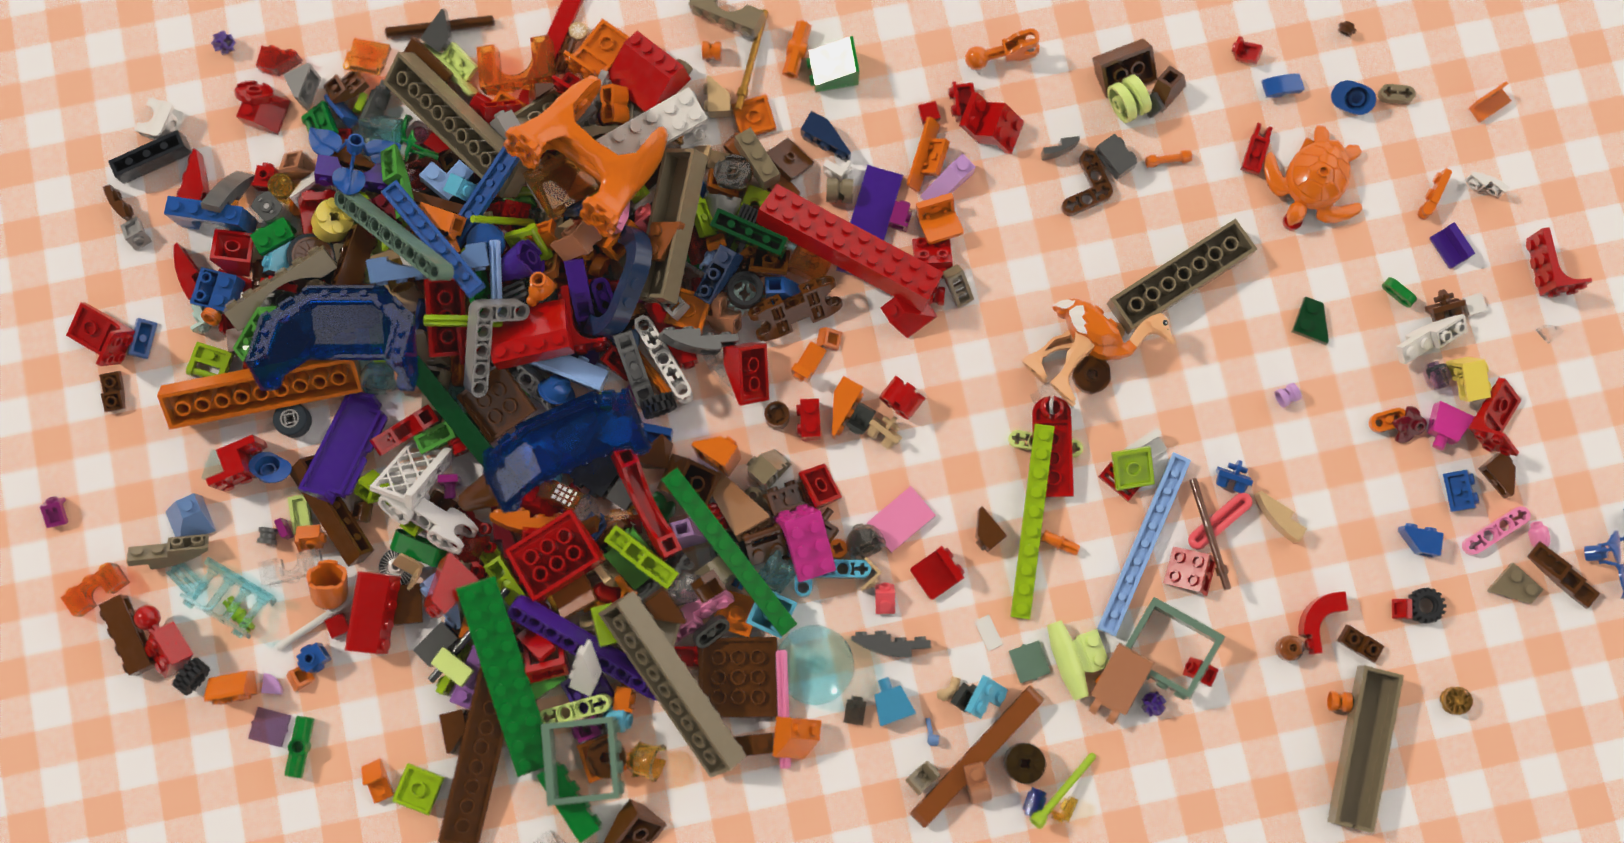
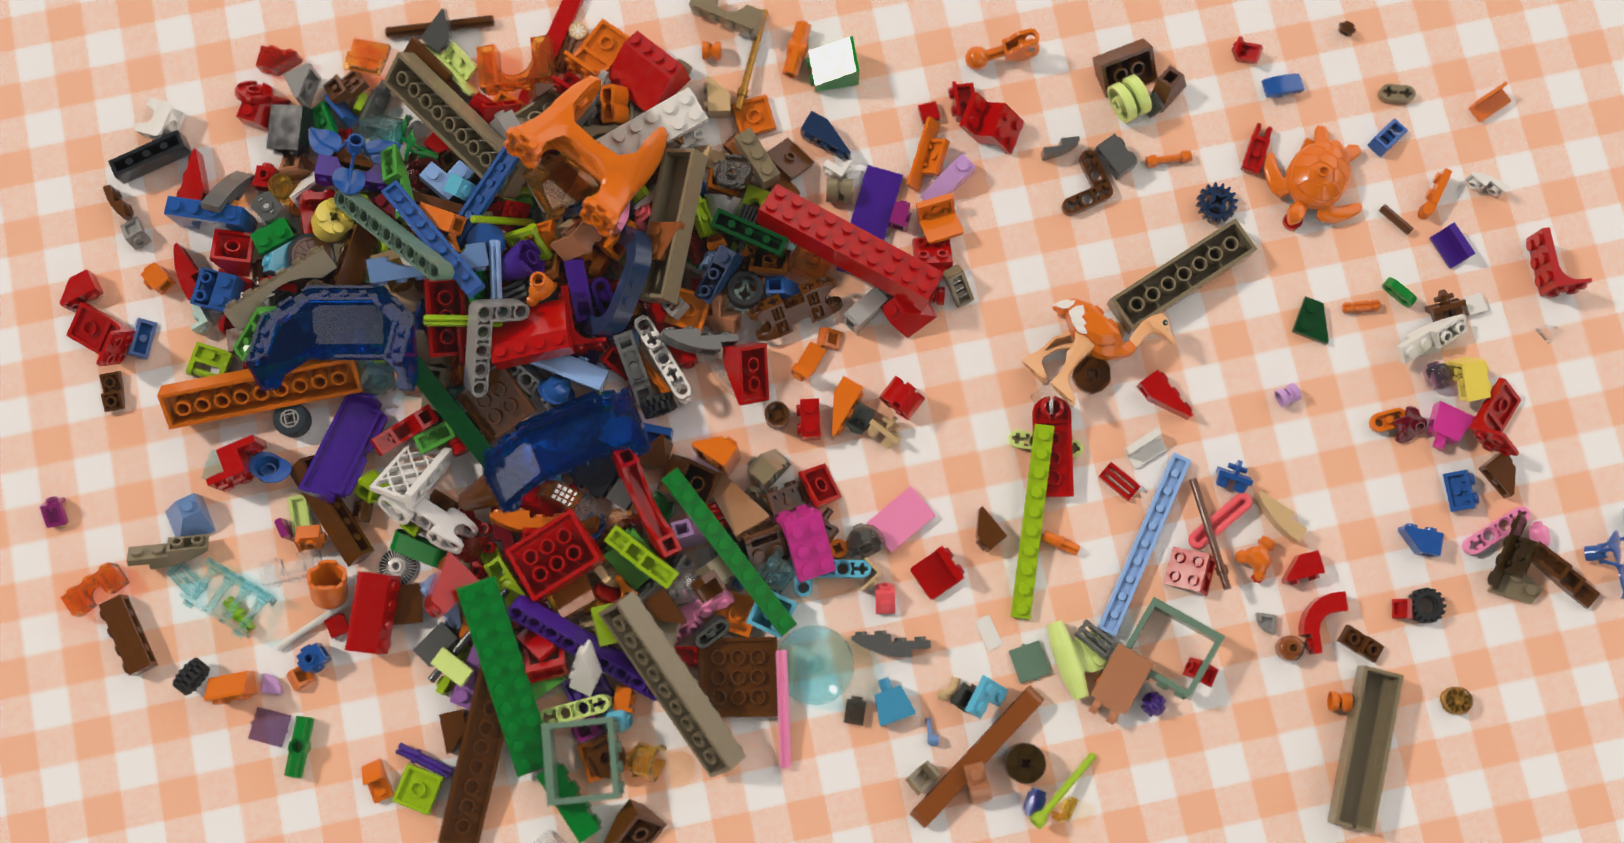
(80, 288): none -> red slope
(157, 278): none -> orange brick
(164, 643): red brick -> none
(211, 316): orange tile -> none
(223, 42): dark purple gear -> none
(267, 535): dark grey wheel -> none
(289, 129): none -> black brick
(409, 565): tan bracket -> none
(419, 133): clear pink wheel -> none
(424, 760): none -> dark purple pin
(449, 482): magenta tile -> none
(756, 743): reddish brown slope -> none
(795, 737): orange slope -> none
(865, 310): none -> light grey slope
(1086, 623): none -> dark grey tile
(1133, 468): lime plate -> none
(1159, 392): none -> red slope
(1216, 194): none -> dark blue gear
(1257, 558): none -> orange animal
(1266, 622): none -> light grey tile
(1304, 566): none -> red slope
(1353, 97): blue piece -> none
(1361, 306): none -> orange axle
(1379, 146): none -> blue slope
(1396, 219): none -> reddish brown piece
(1515, 555): none -> dark brown bracket

